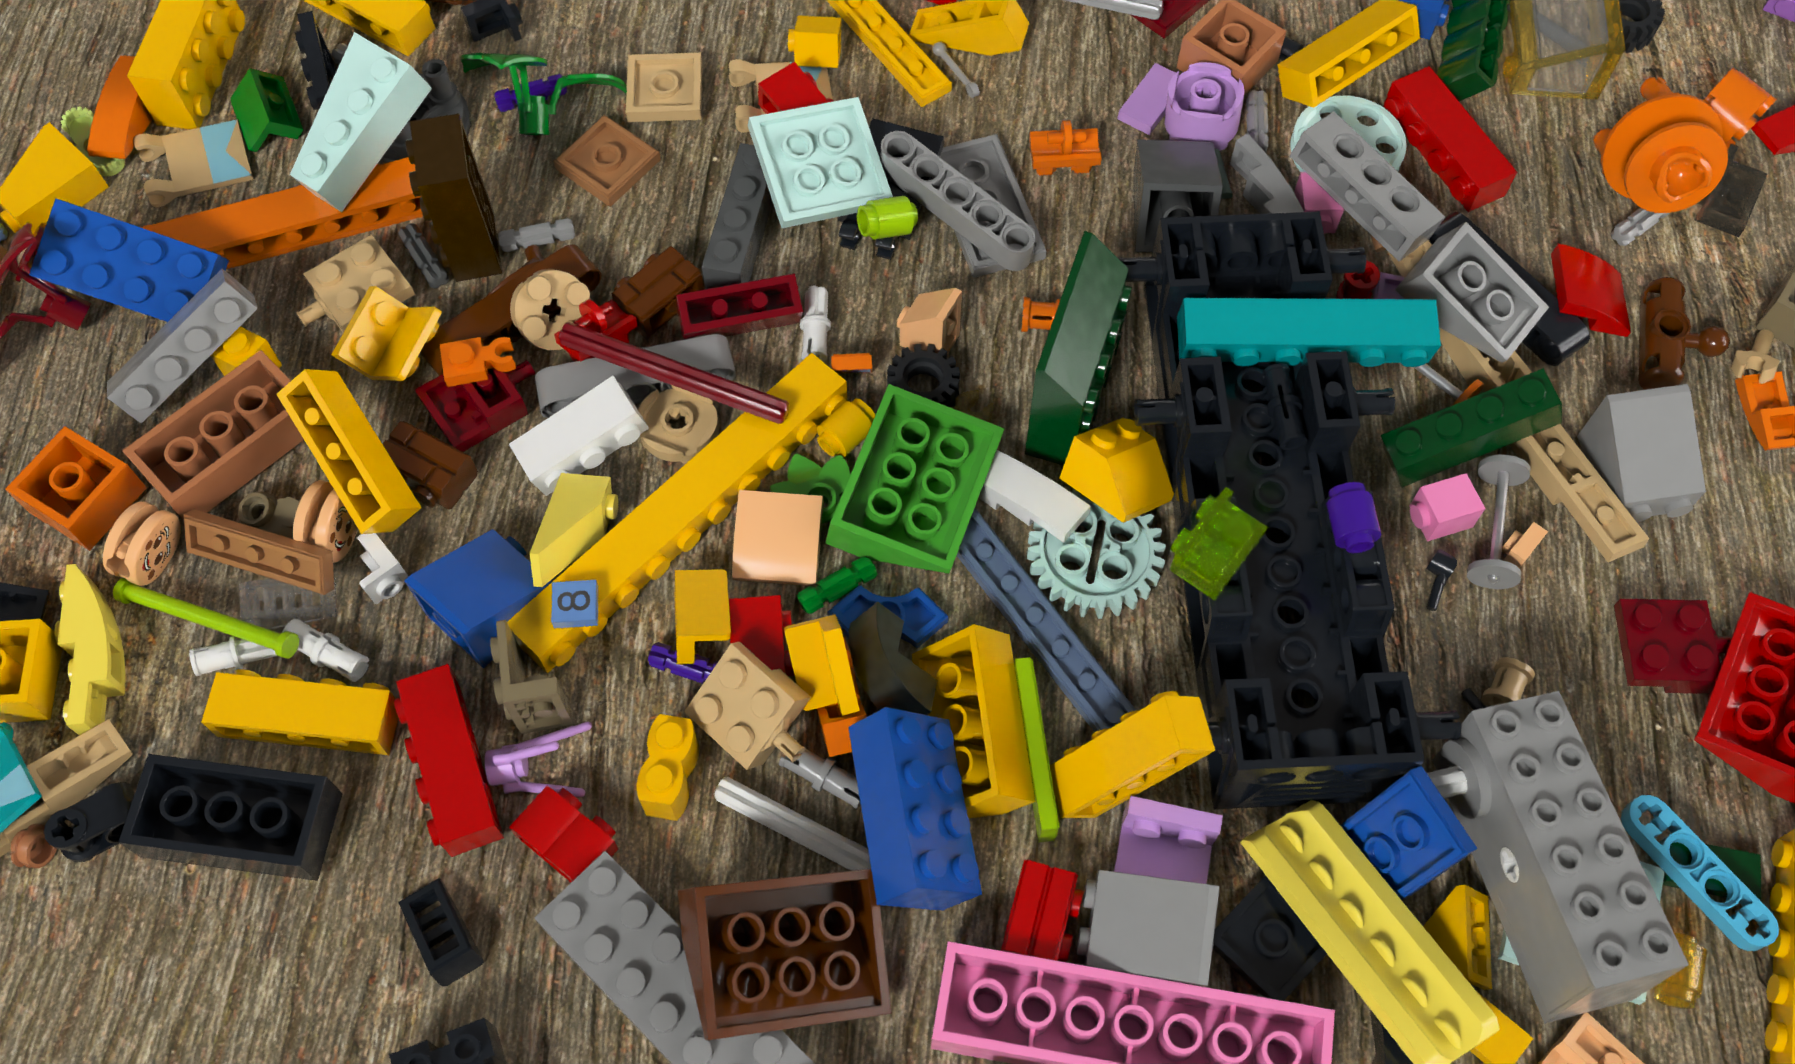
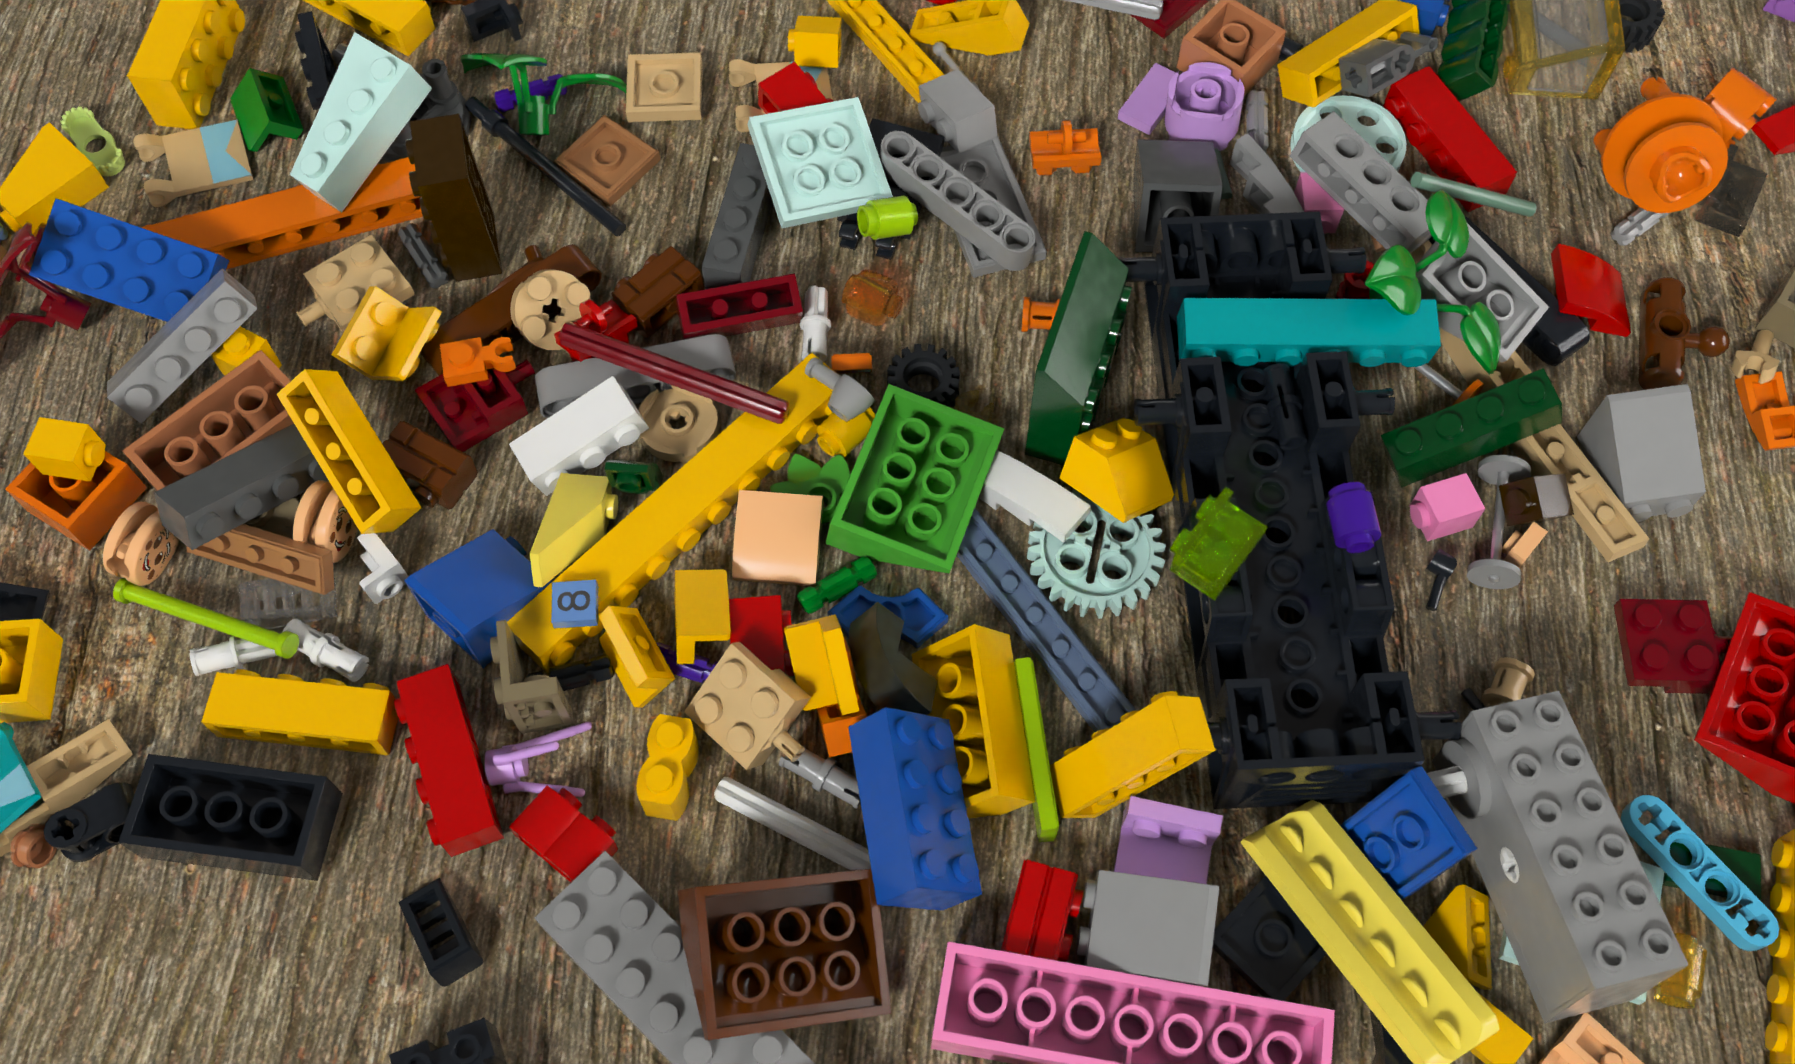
(65, 449): none -> yellow brick
(94, 641): light yellow slope -> none
(118, 115): orange slope -> none
(238, 488): none -> dark grey brick
(499, 126): none -> black bar
(536, 235): light grey axle -> none
(580, 673): none -> black axle
(633, 476): none -> dark green slope
(634, 654): none -> yellow panel
(848, 395): none -> light grey bar
(872, 297): none -> clear orange head
(931, 320): light nougat slope -> none
(957, 111): none -> light grey brick
(1382, 62): none -> dark grey piece
(1396, 280): none -> green plant
(1473, 194): none -> sand green bar
(1536, 499): none -> dark brown brick

